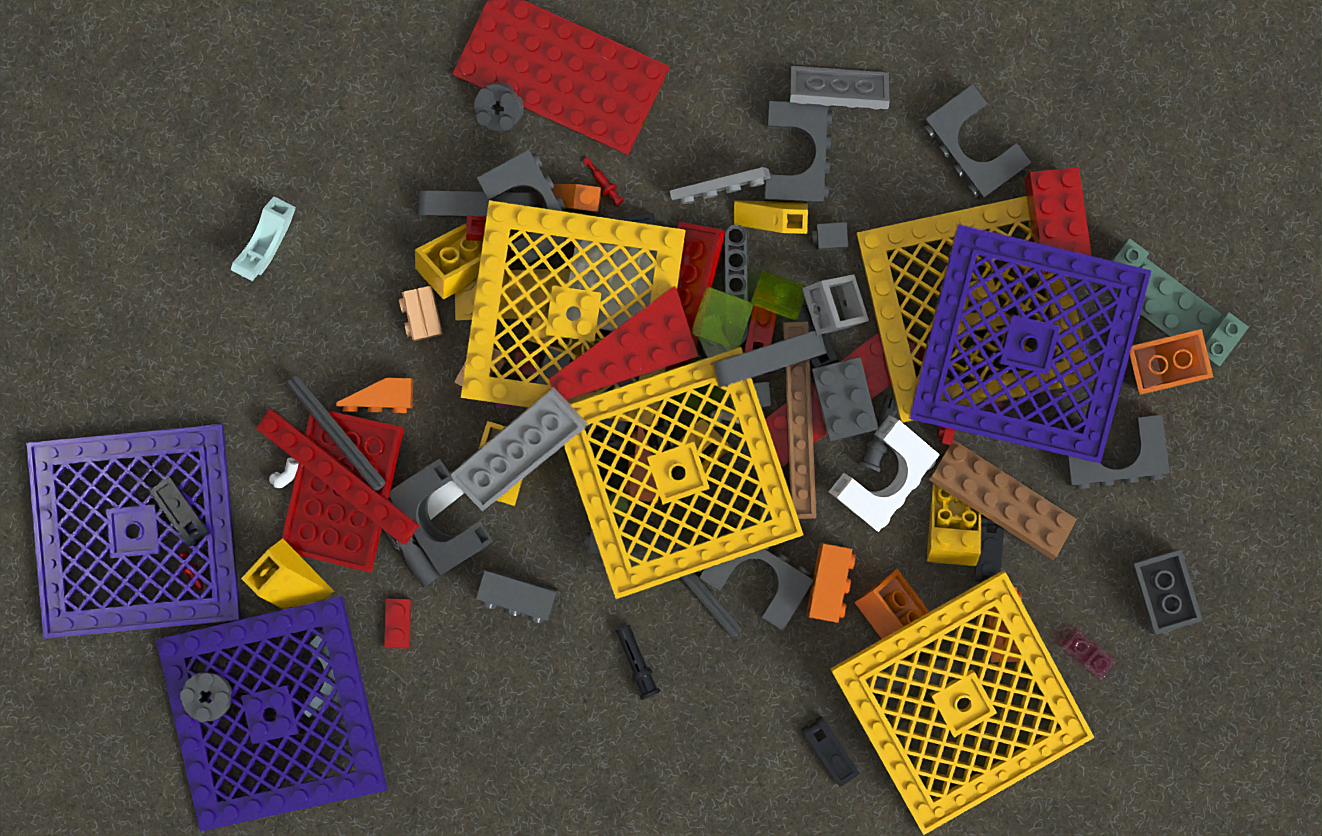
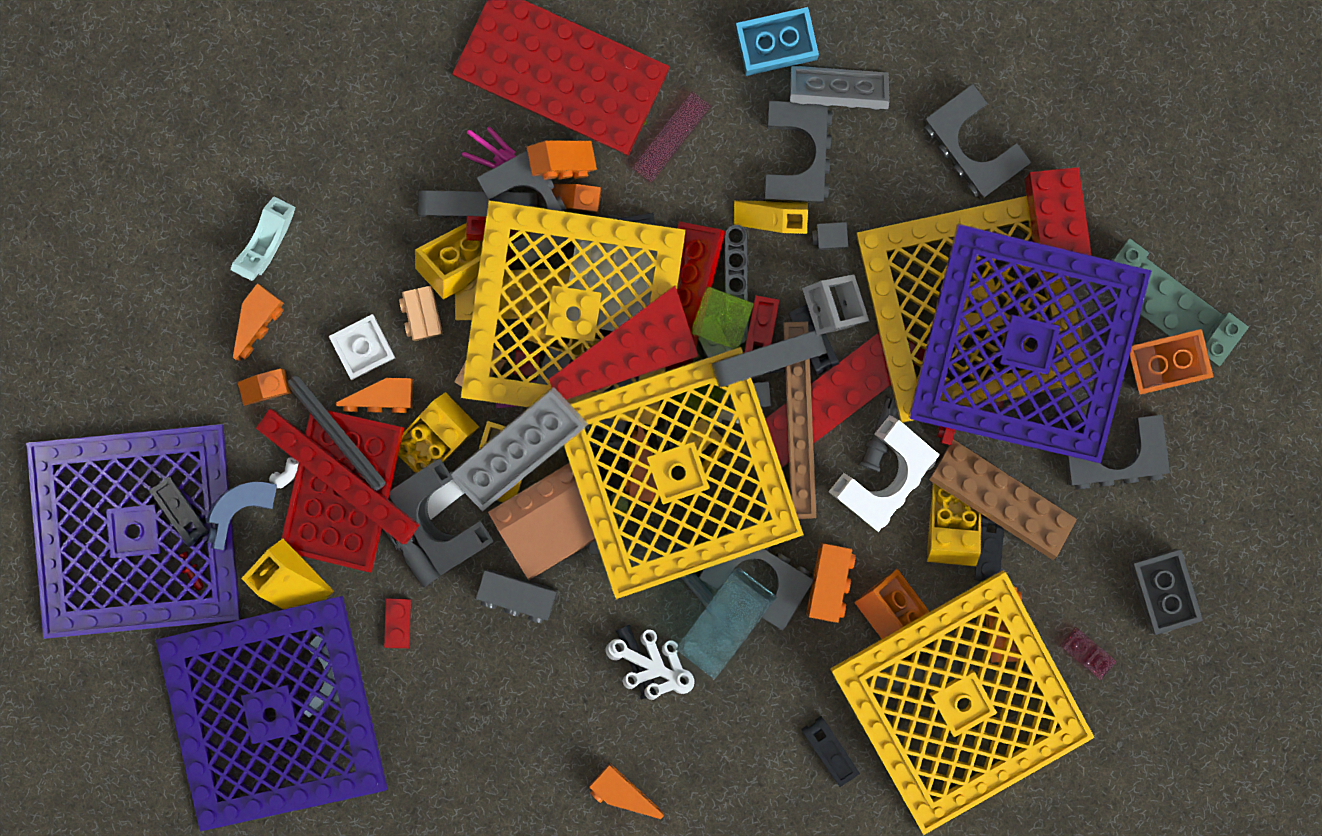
(192, 696): dark grey plate -> none
(247, 494): none -> sand blue arch
(255, 315): none -> orange slope
(264, 386): none -> orange slope
(362, 347): none -> white plate
(436, 433): none -> yellow slope
(489, 116): dark grey plate -> none
(501, 155): none -> dark pink plant
(544, 522): none -> nougat slope
(562, 159): none -> orange brick
(609, 189): red piece -> none
(620, 792): none -> orange slope
(654, 666): none -> white plant
(671, 137): none -> clear pink tile
(726, 623): none -> clear light blue brick
(729, 183): light grey plate -> none
(776, 41): none -> medium azure brick
(779, 295): clear neon green plate -> none
(844, 399): dark grey brick -> none

